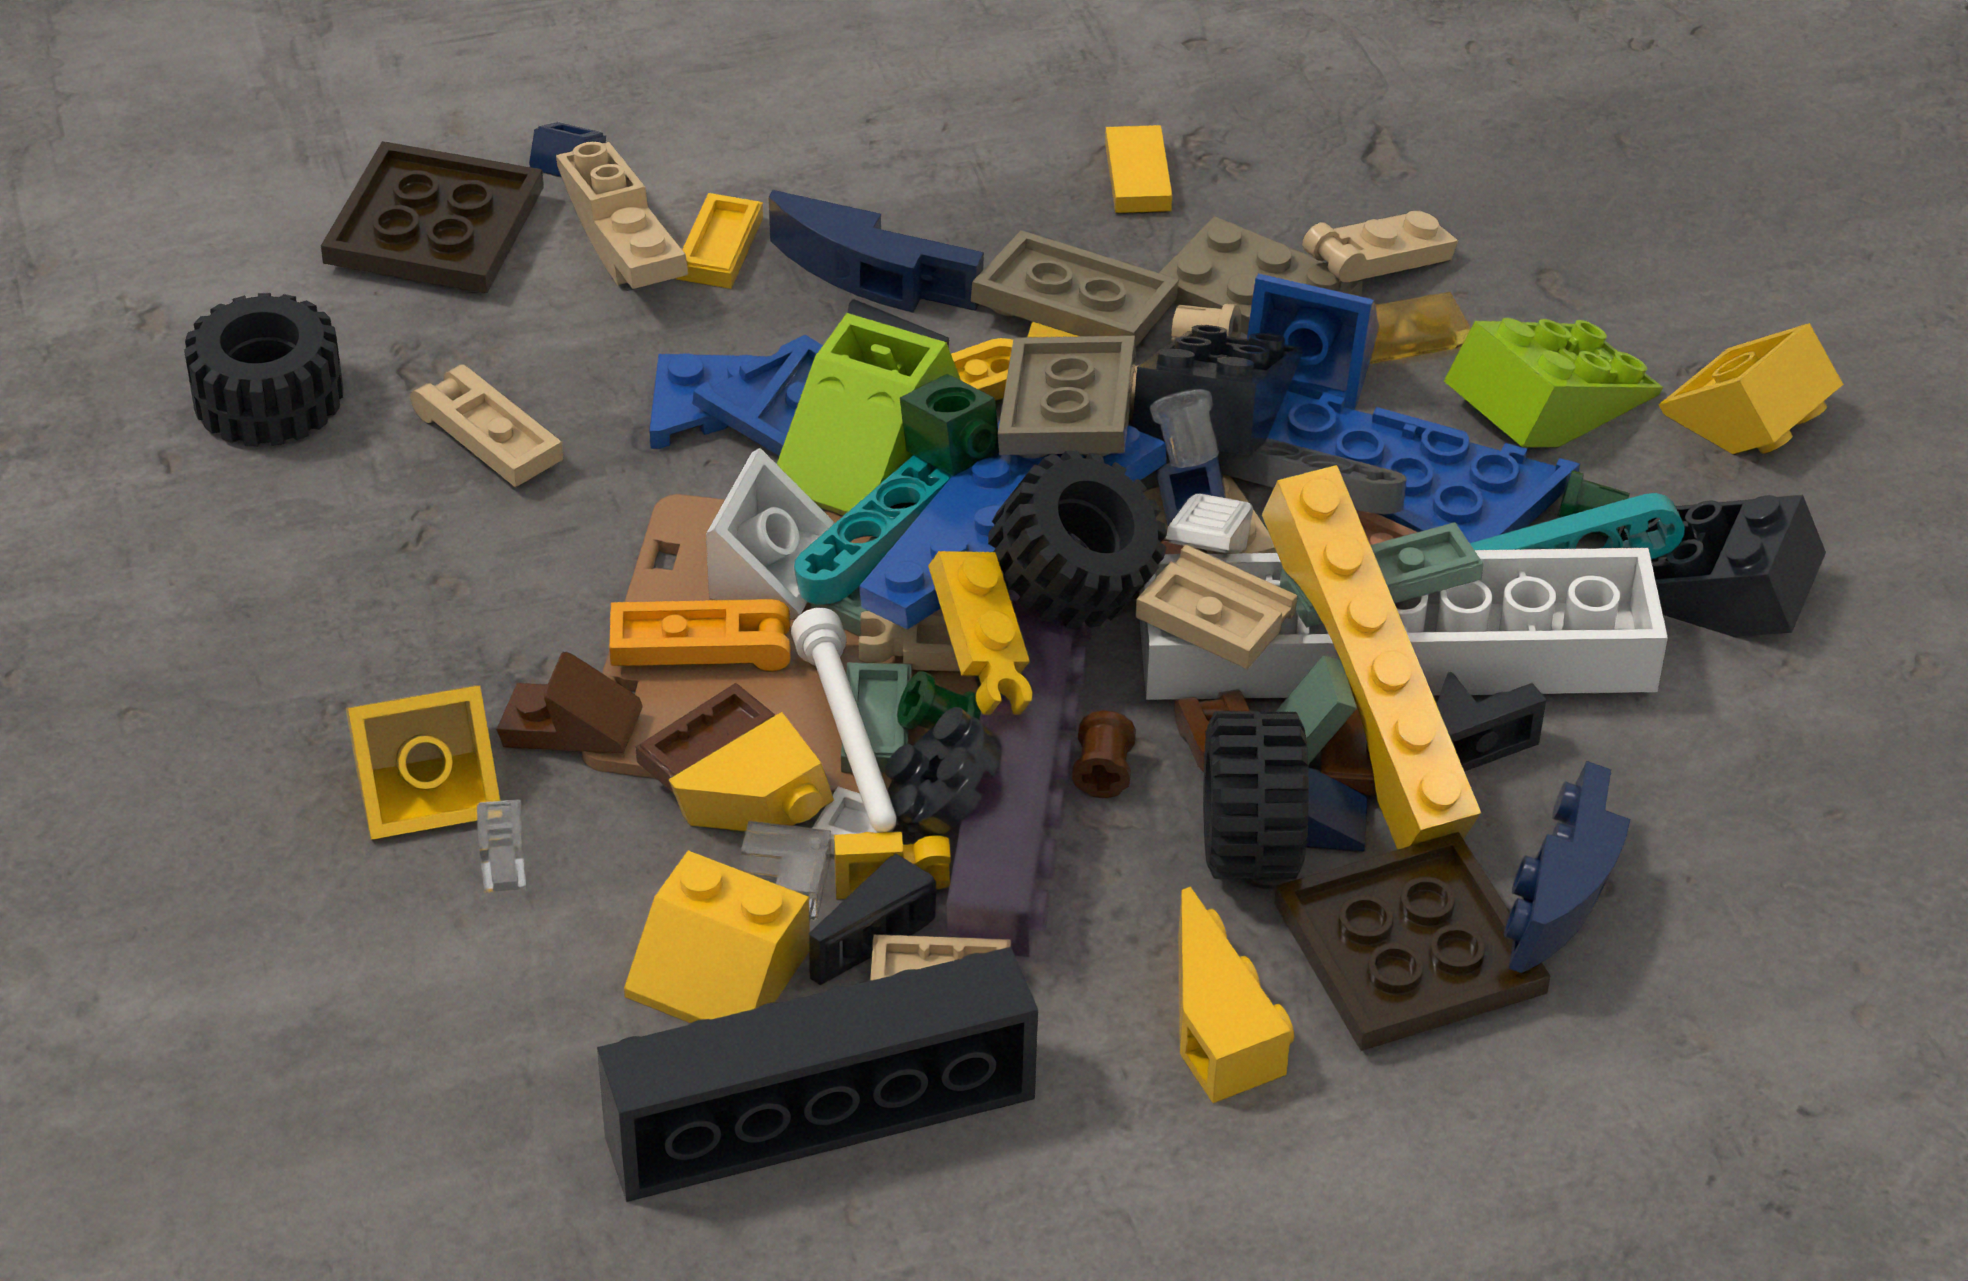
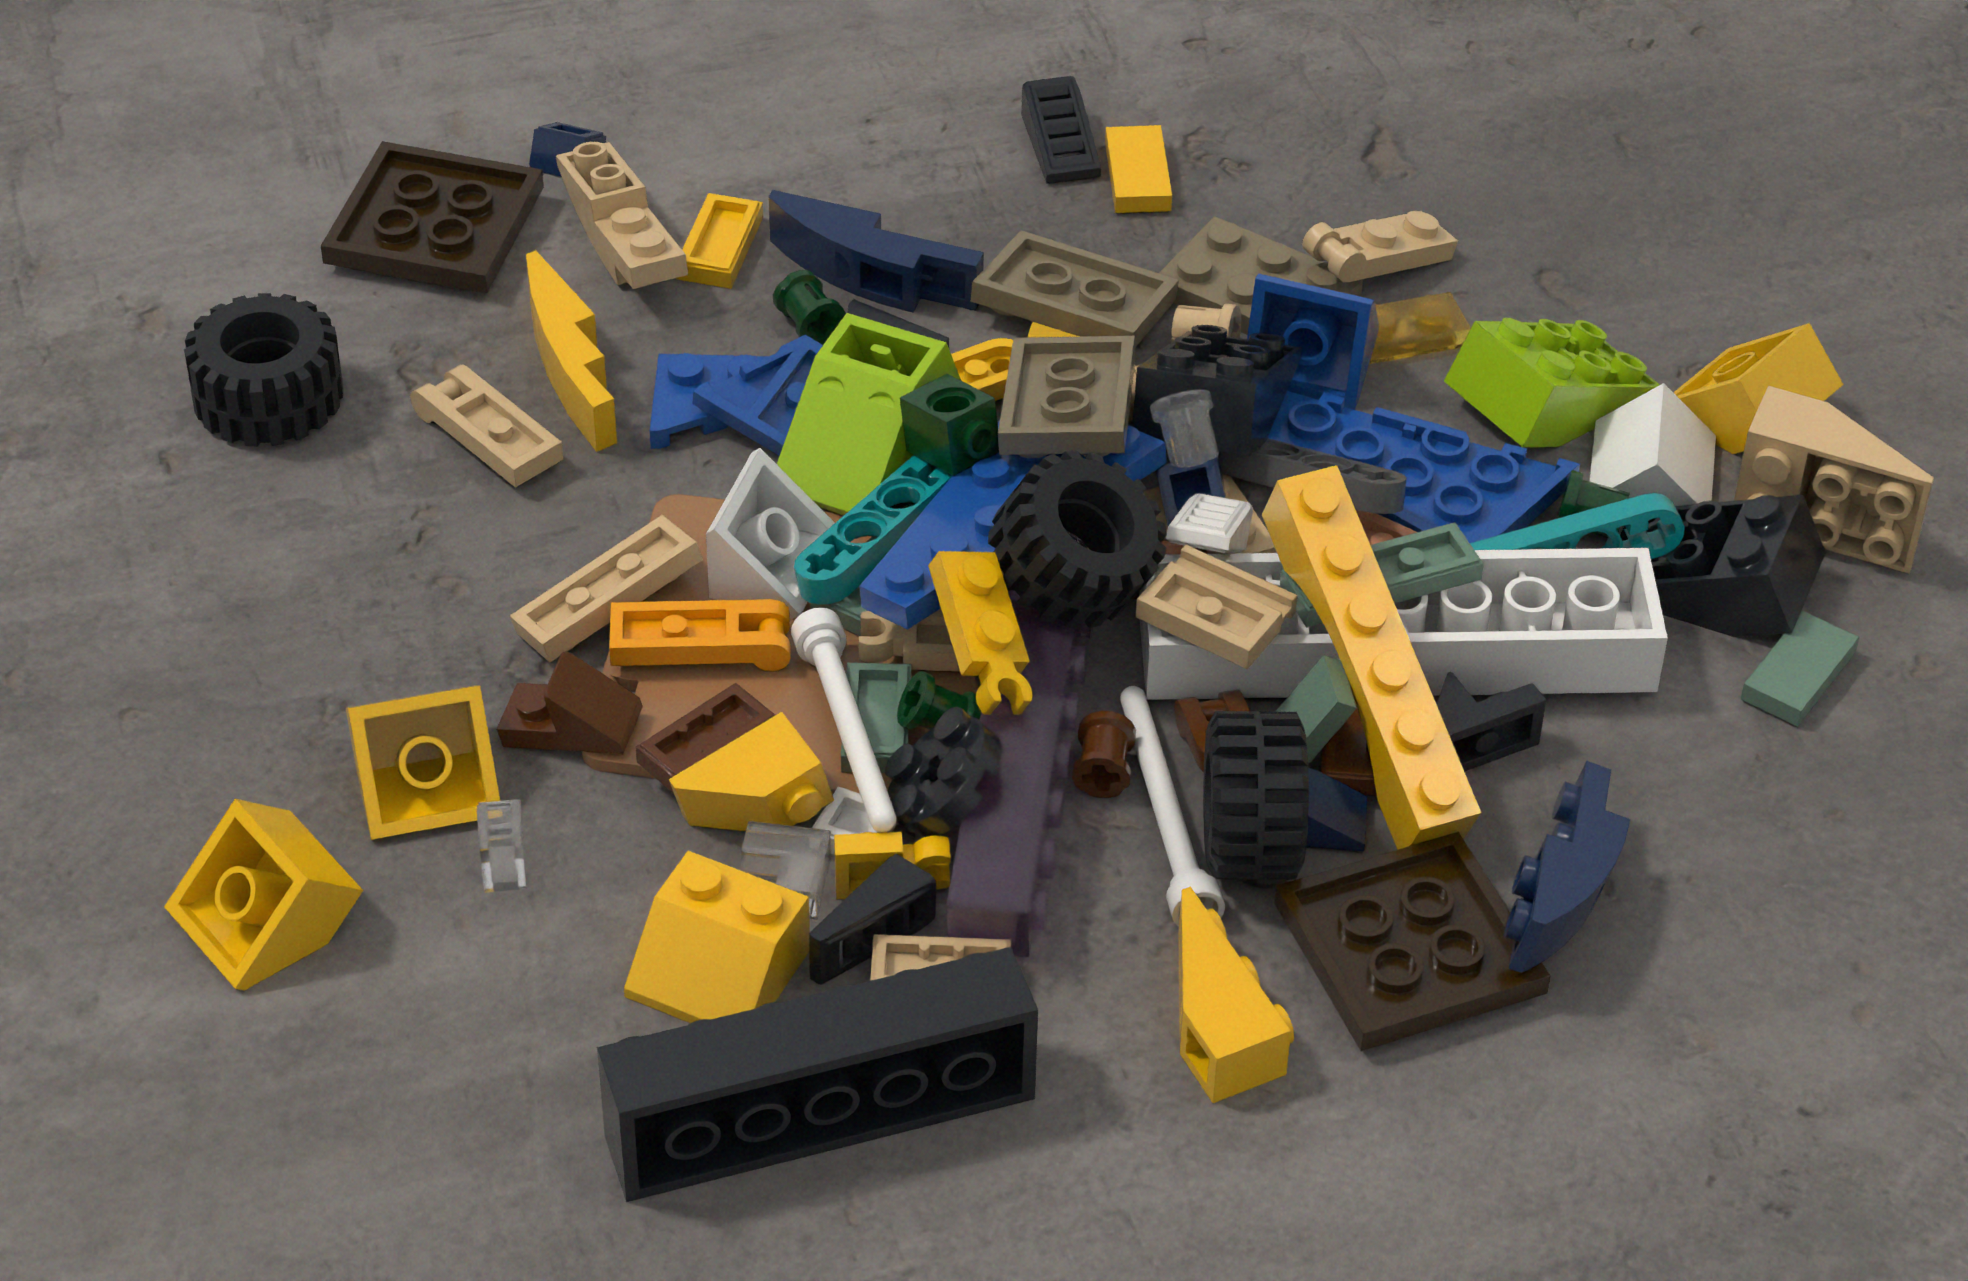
(261, 894): none -> yellow slope
(570, 353): none -> yellow slope
(622, 574): none -> tan plate
(803, 300): none -> dark green bush
(1058, 126): none -> black slope
(1168, 810): none -> white piece
(1655, 448): none -> white slope
(1800, 668): none -> sand green tile
(1855, 485): none -> tan slope

